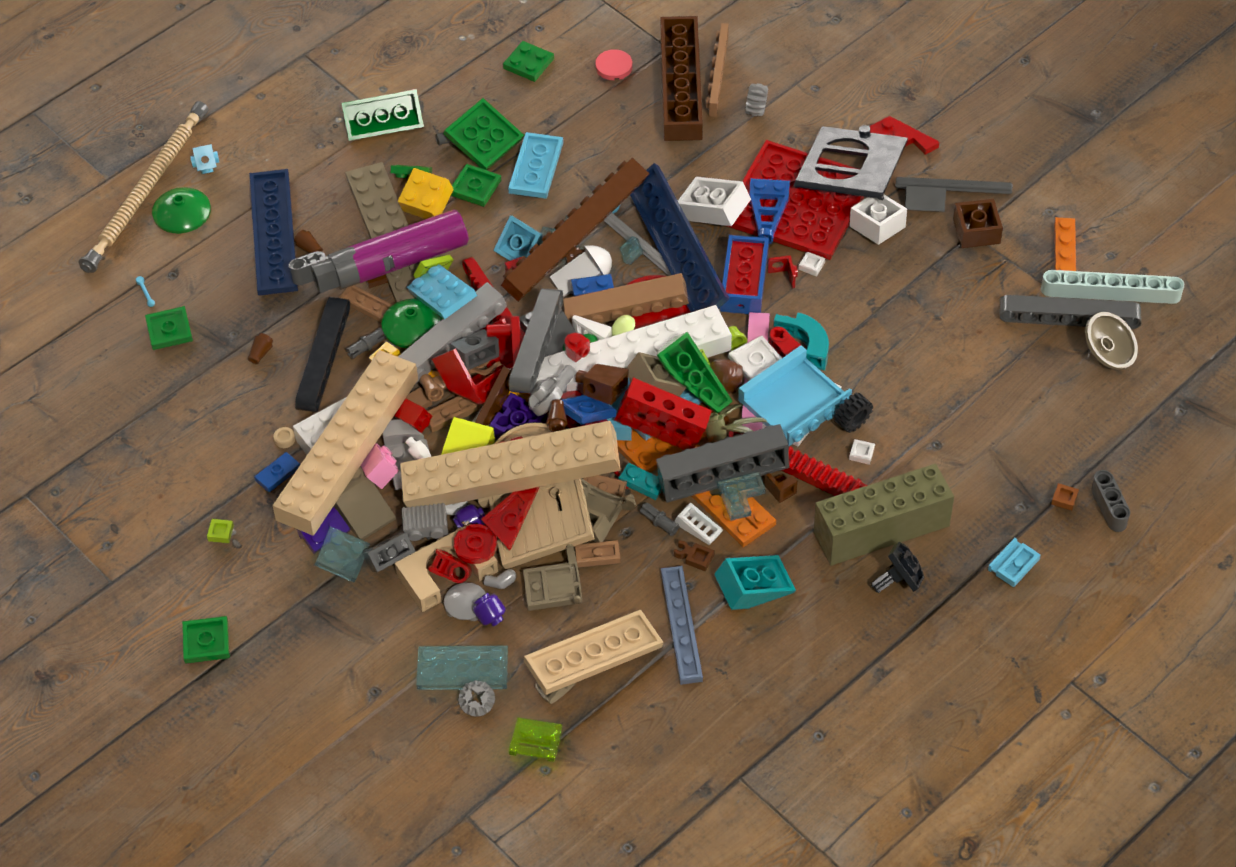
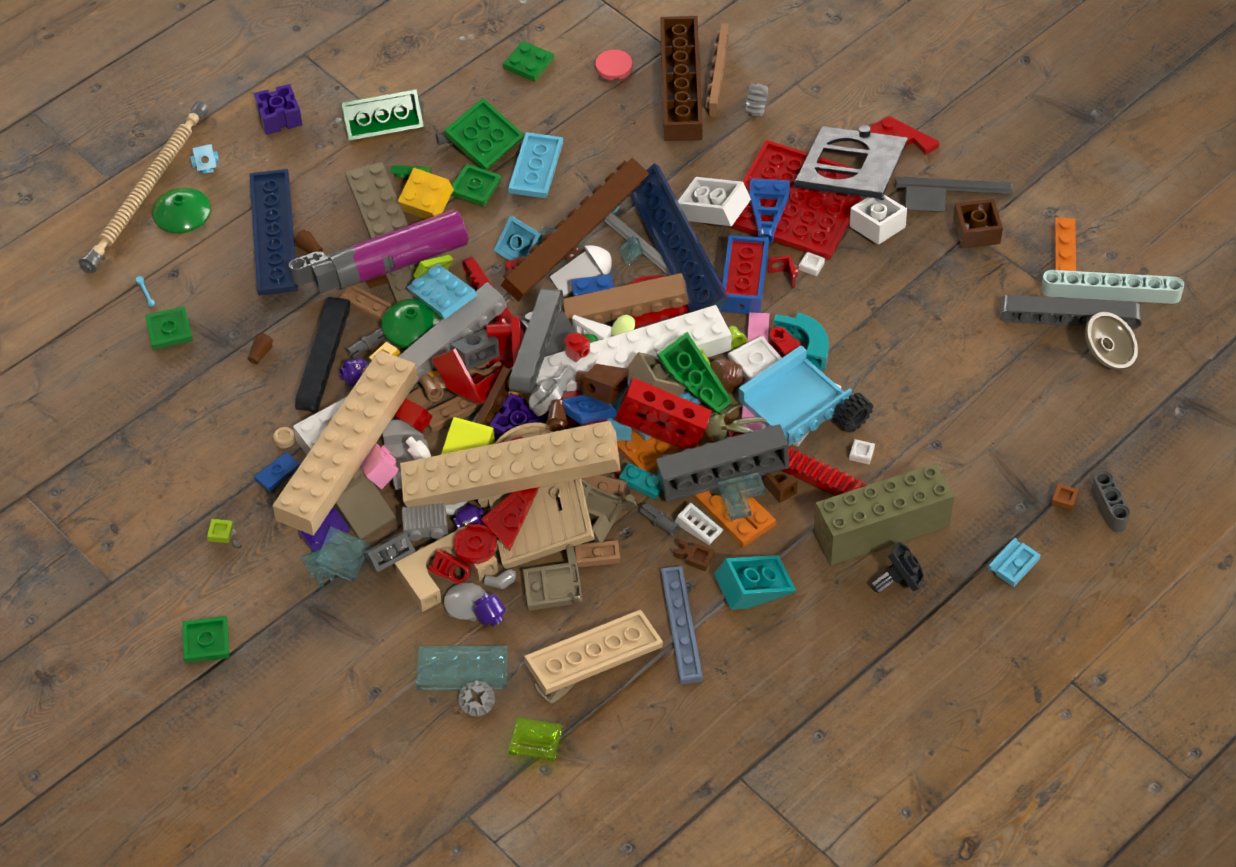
(278, 109): none -> dark purple brick
(314, 571): none -> clear light blue plate
(353, 370): none -> dark purple head

